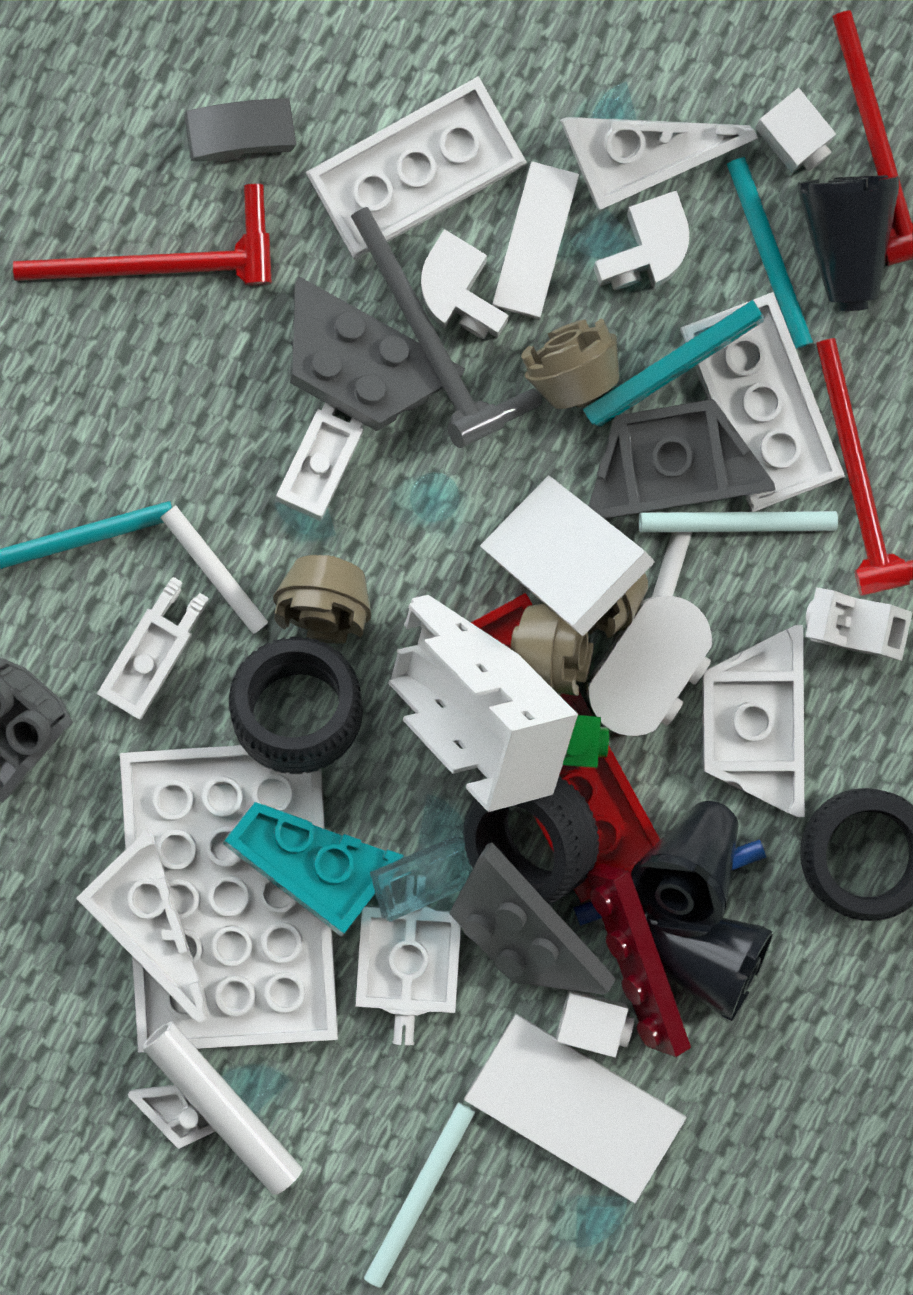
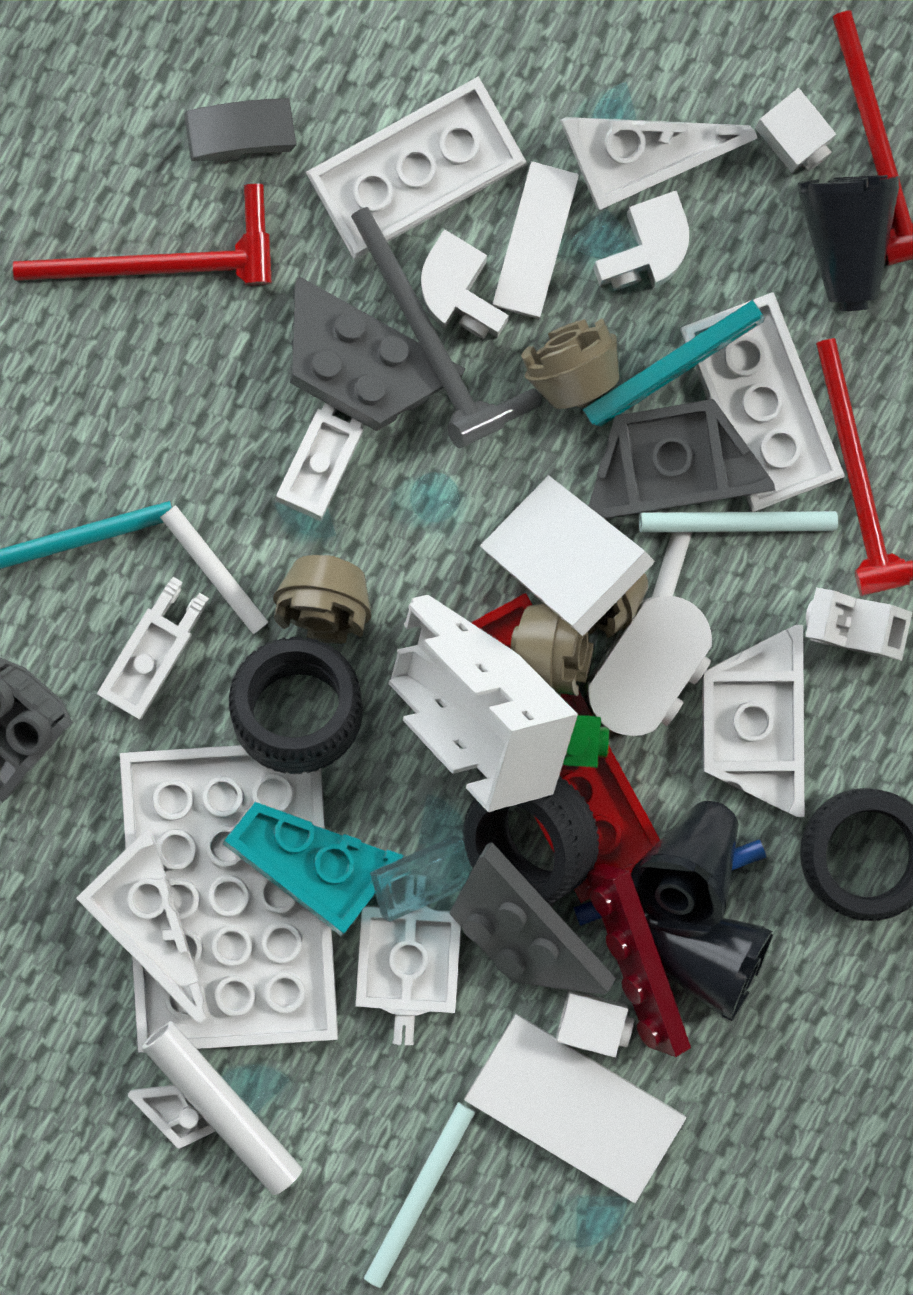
(769, 252): teal piece -> none

